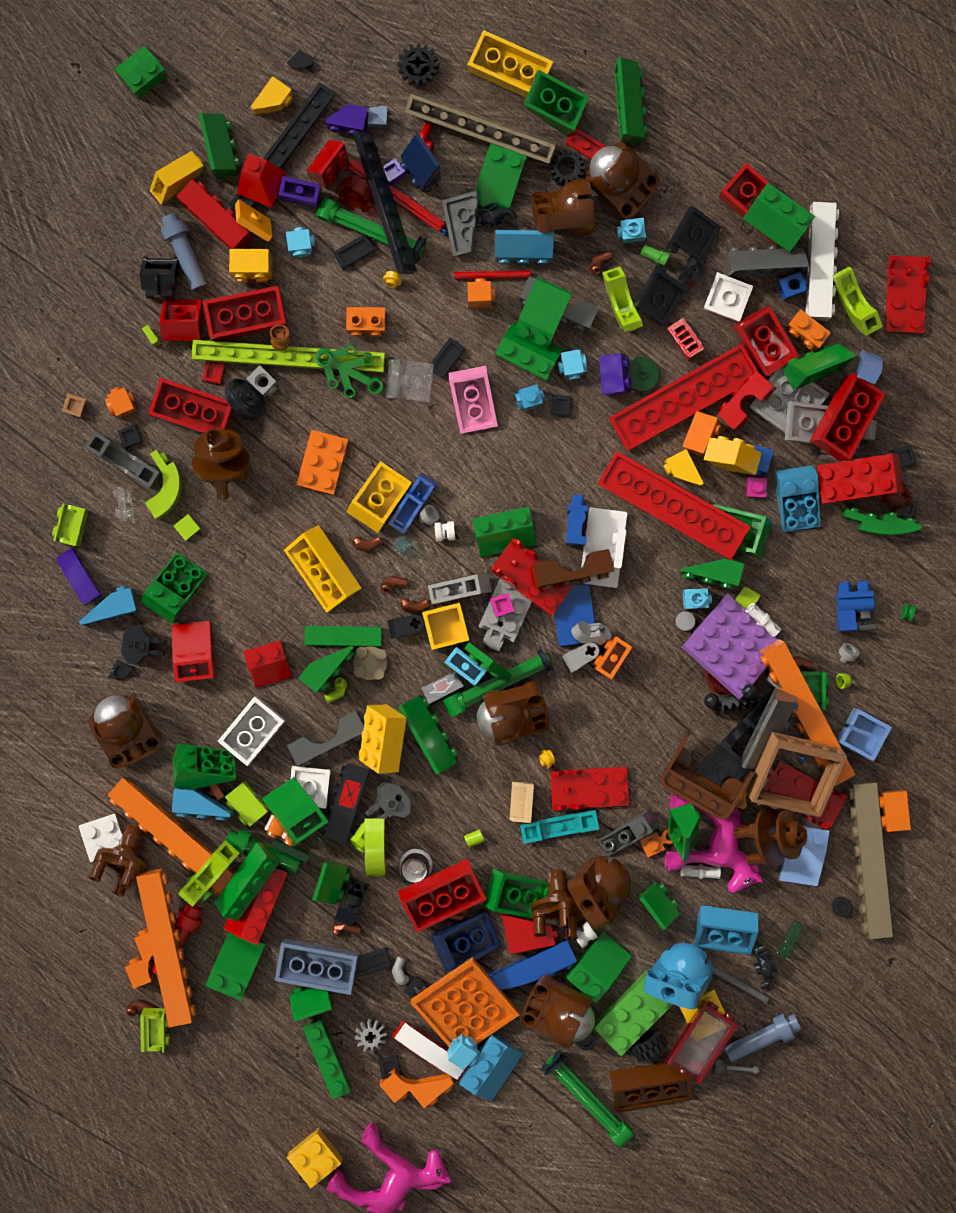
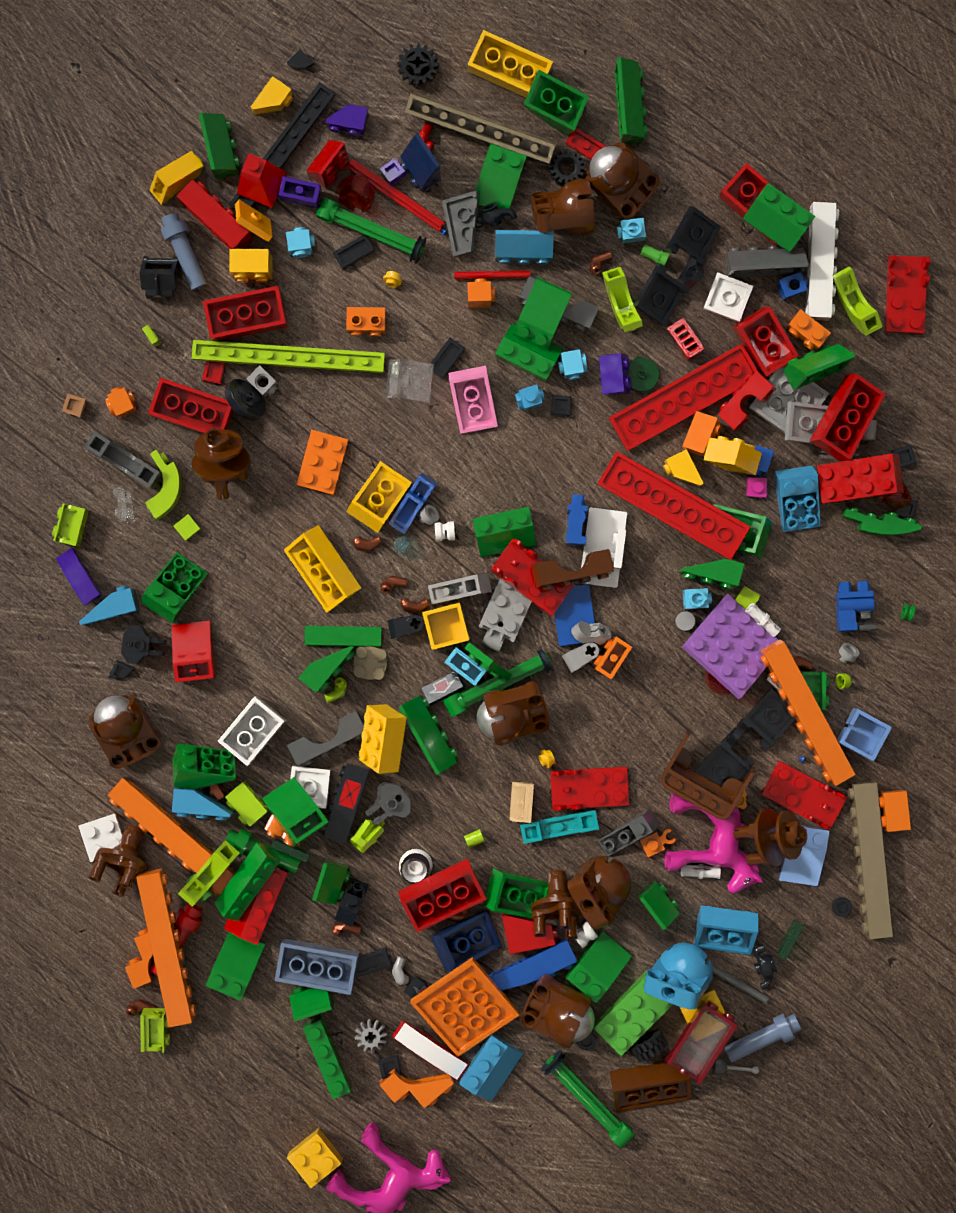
(130, 436): black tile -> none
(141, 72): green slope -> none
(181, 320): red slope -> none
(268, 663): red slope -> none
(279, 337): dark orange wheel -> none
(347, 369): green plant -> none
(375, 847): lime arch -> none
(378, 117): sand blue slope -> none
(385, 203): black plate -> none
(463, 1051): medium azure brick -> none
(501, 605): dark pink plate -> none
(684, 829): green slope -> none
(730, 702): black gear -> none
(773, 719): dark grey slope -> none
(827, 782): medium nougat window -> none
(869, 366): medium blue slope -> none

